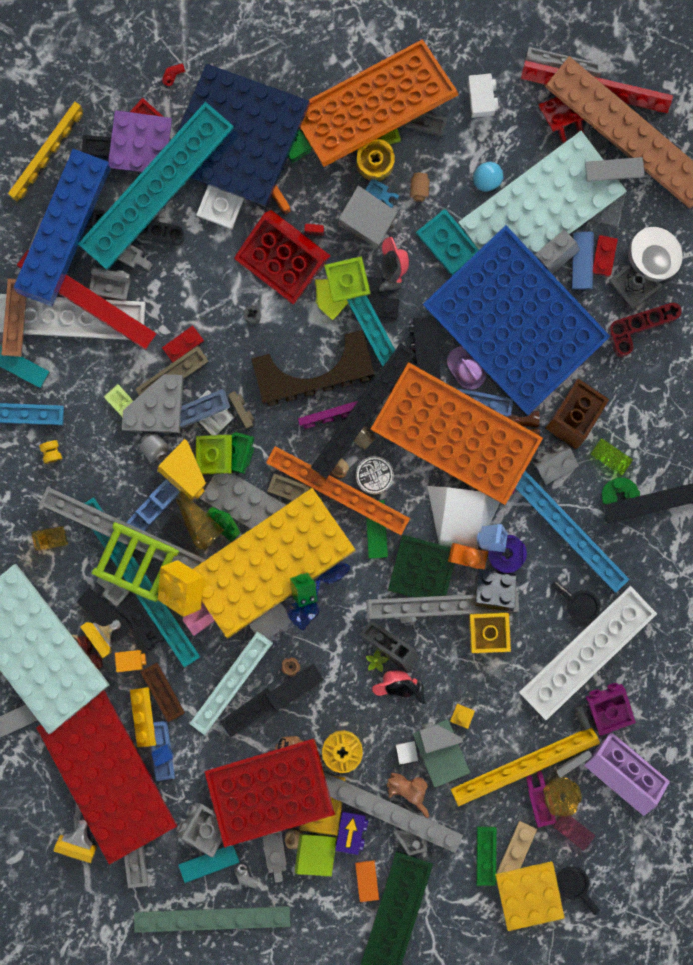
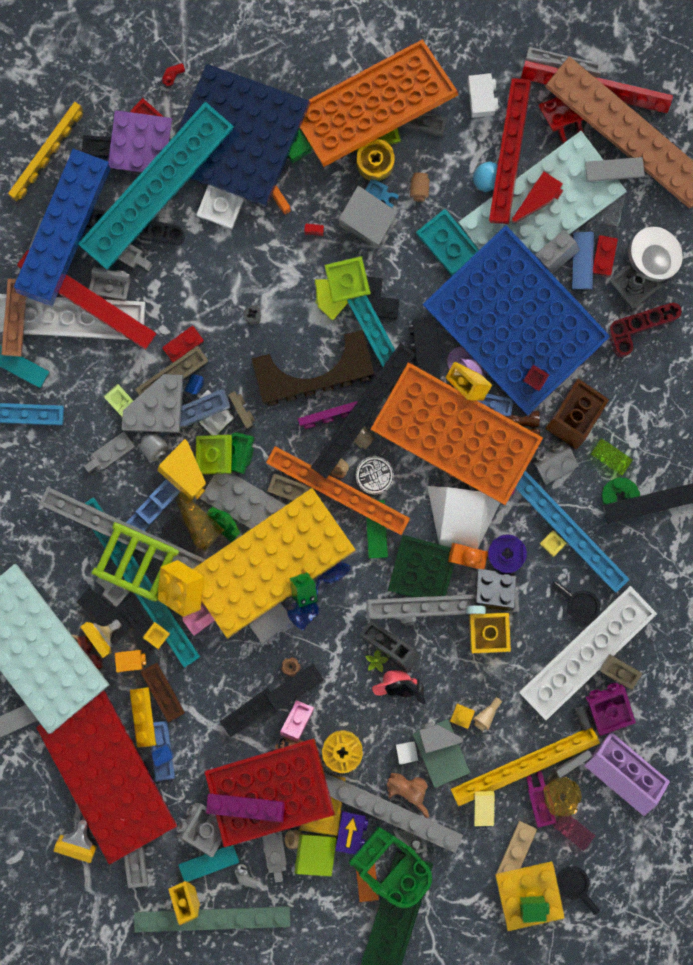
(49, 538): clear yellow slope -> none
(52, 456): yellow wheel -> none
(110, 453): none -> light grey hinge
(156, 635): none -> yellow plate
(184, 902): none -> yellow slope
(194, 385): none -> blue slope
(231, 683): light aqua tile -> none
(245, 807): none -> magenta plate
(281, 256): red slope -> none
(297, 721): none -> bright pink plate
(395, 265): hair -> none
(406, 881): none -> green slope
(468, 382): none -> yellow slope
(475, 610): none -> light aqua tile
(484, 719): none -> tan cone
(484, 808): none -> light yellow tile
(486, 856): green tile -> none
(493, 538): light blue slope -> none
(510, 151): none -> red plate
(533, 909): none -> green brick
(535, 378): none -> dark red plate
(540, 196): none -> red slope
(553, 543): none -> light yellow tile
(620, 671): none -> dark tan plate

